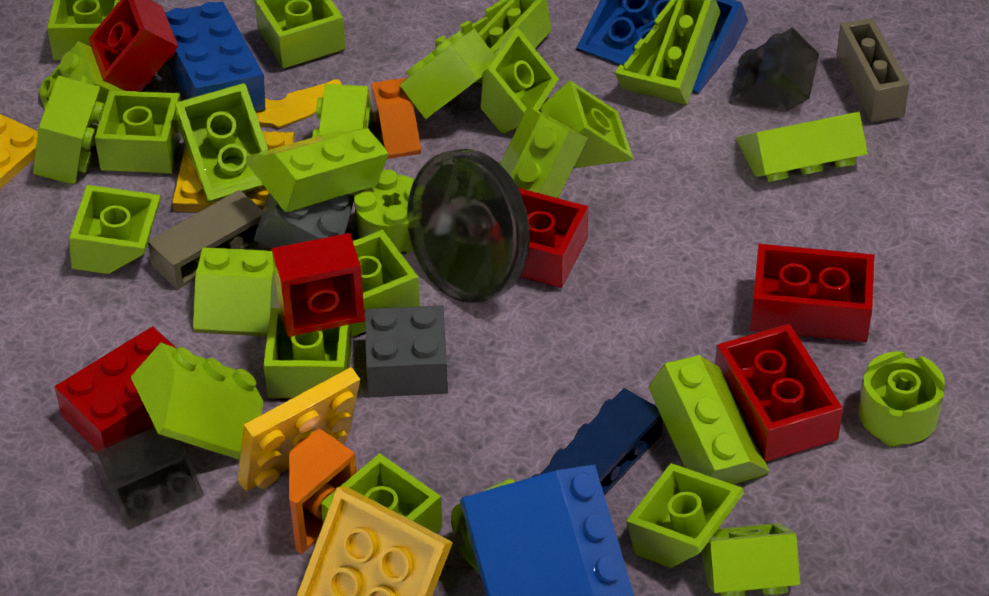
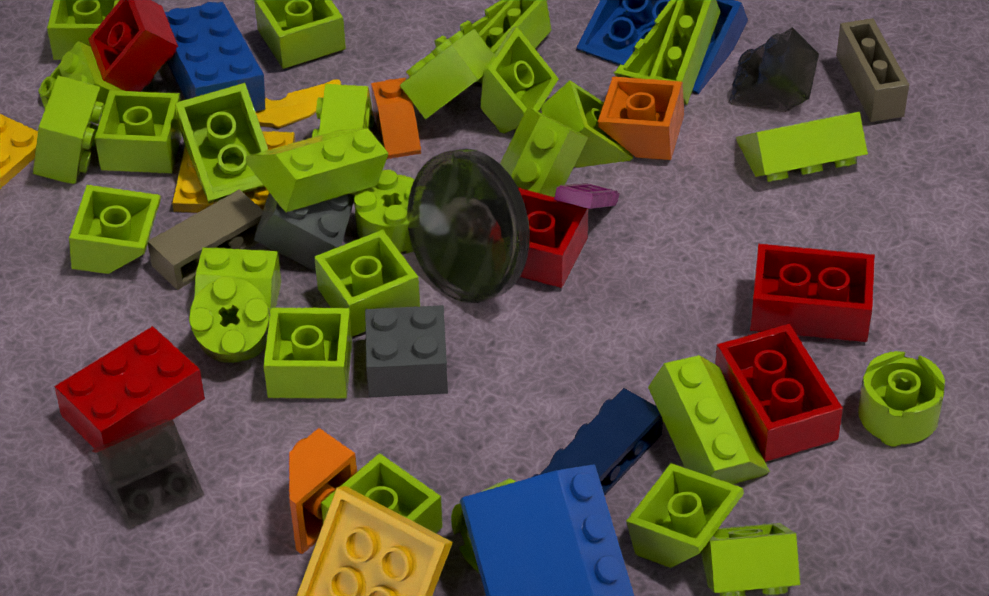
(197, 399): lime slope -> none
(230, 298): none -> lime brick
(275, 433): yellow plate -> none
(318, 284): red brick -> none
(587, 195): none -> magenta tile
(644, 115): none -> orange slope

